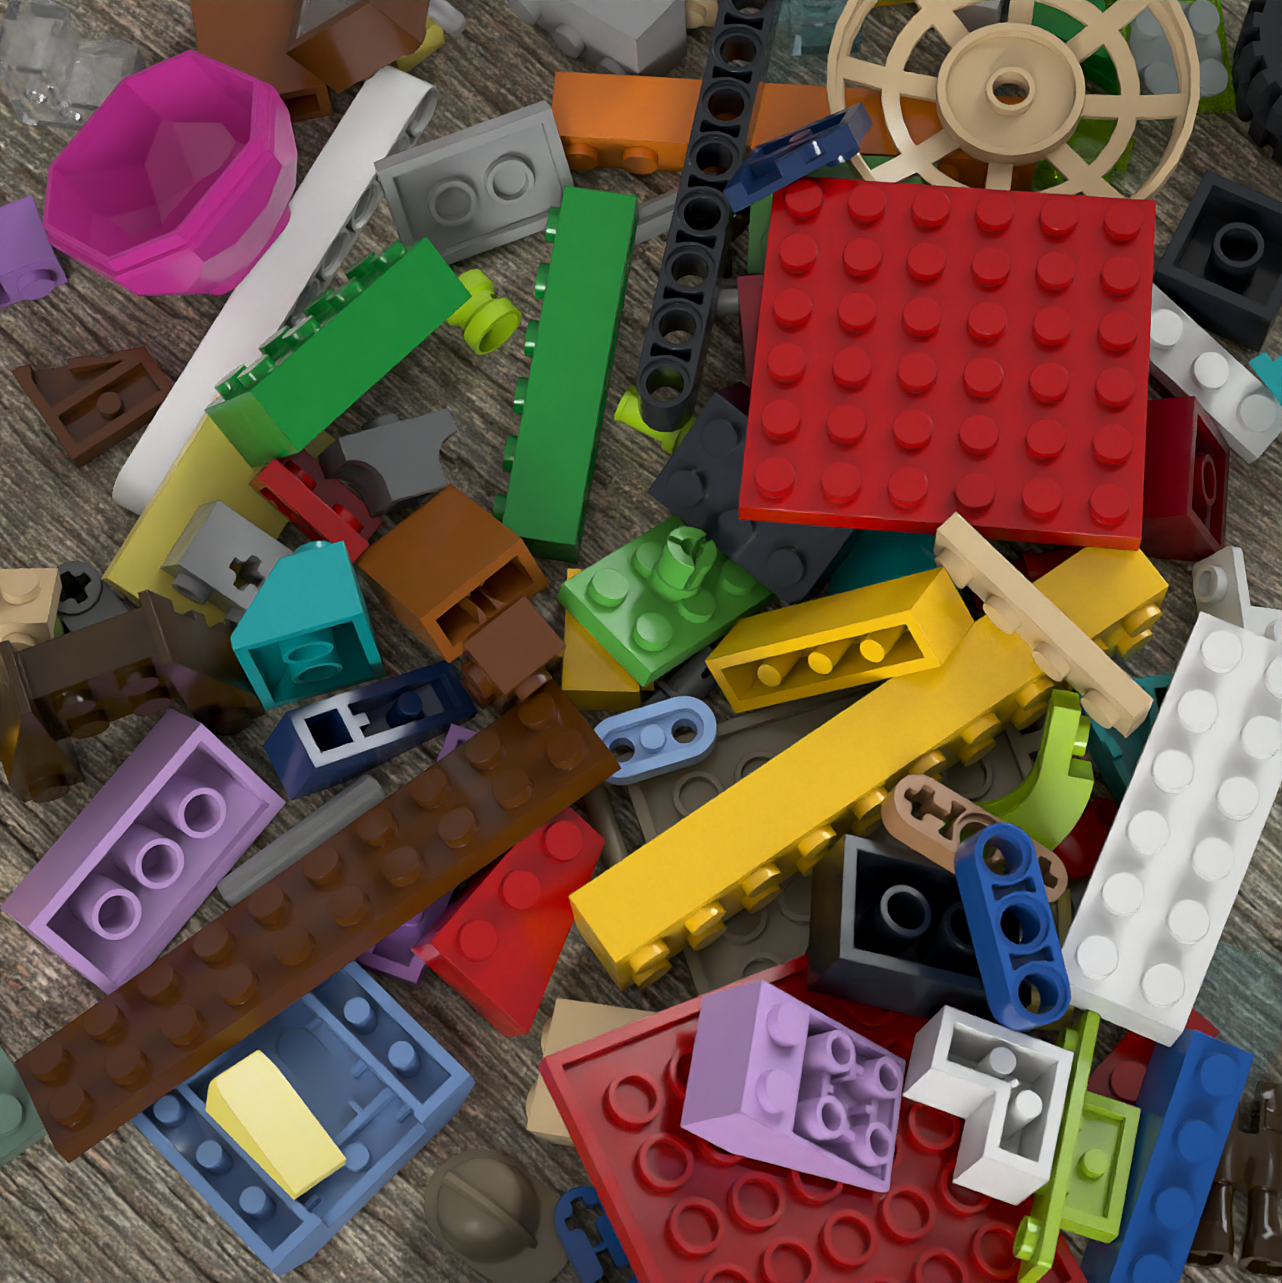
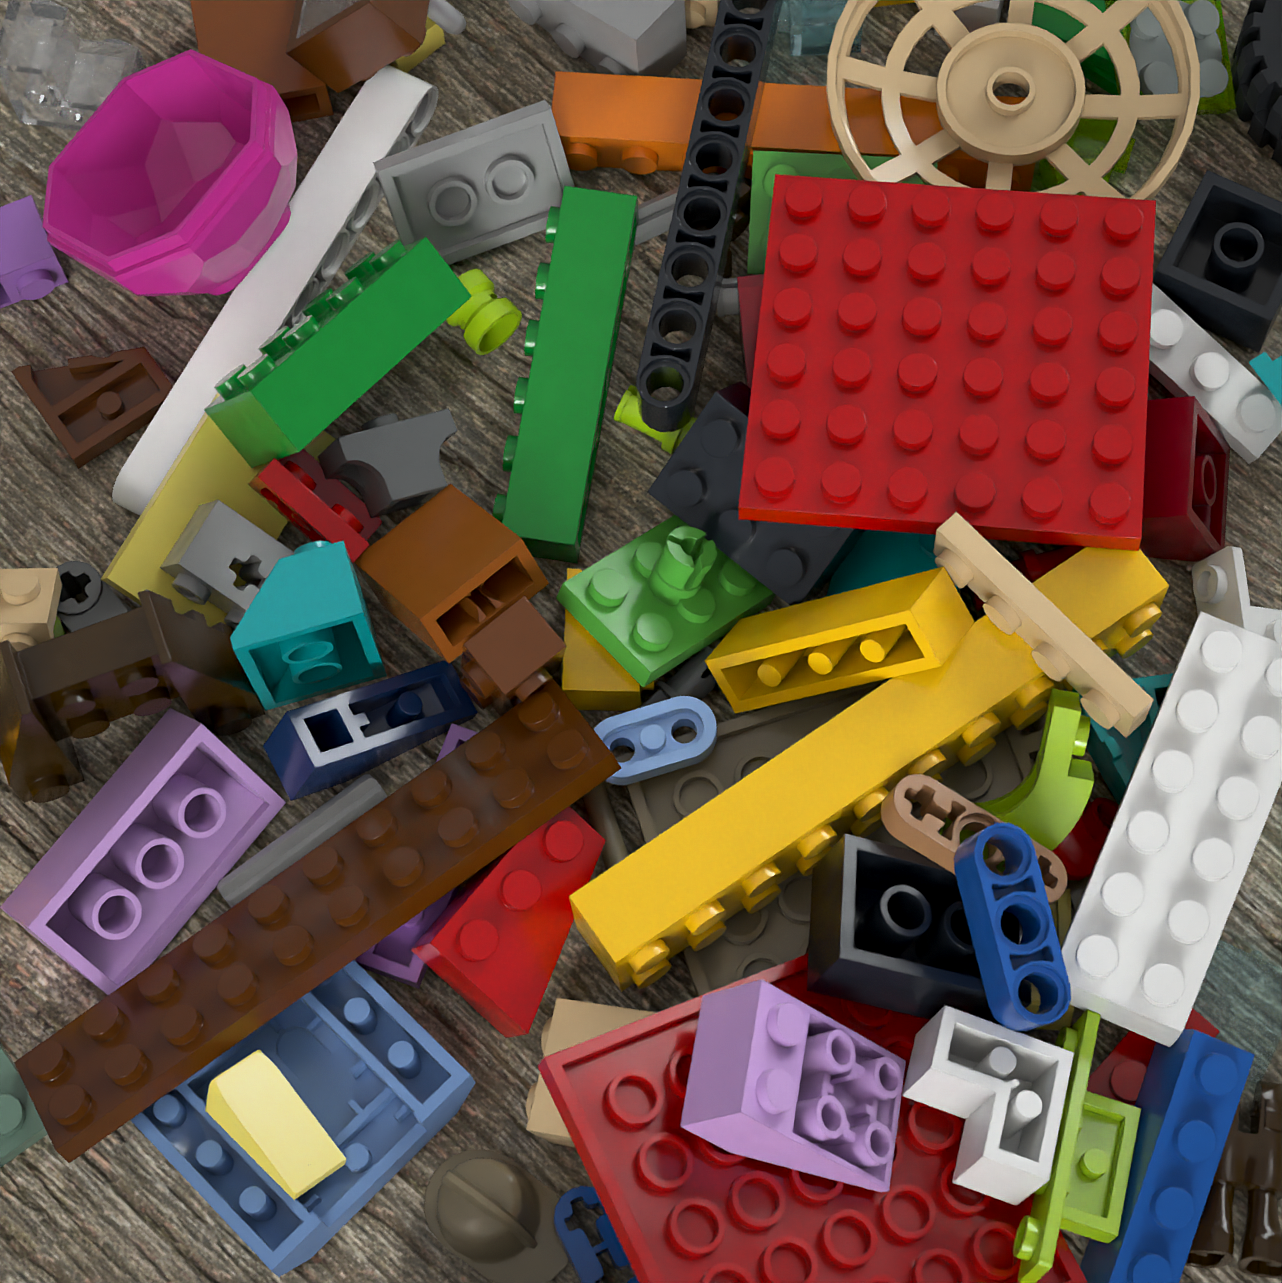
(797, 154): dark blue wing -> none

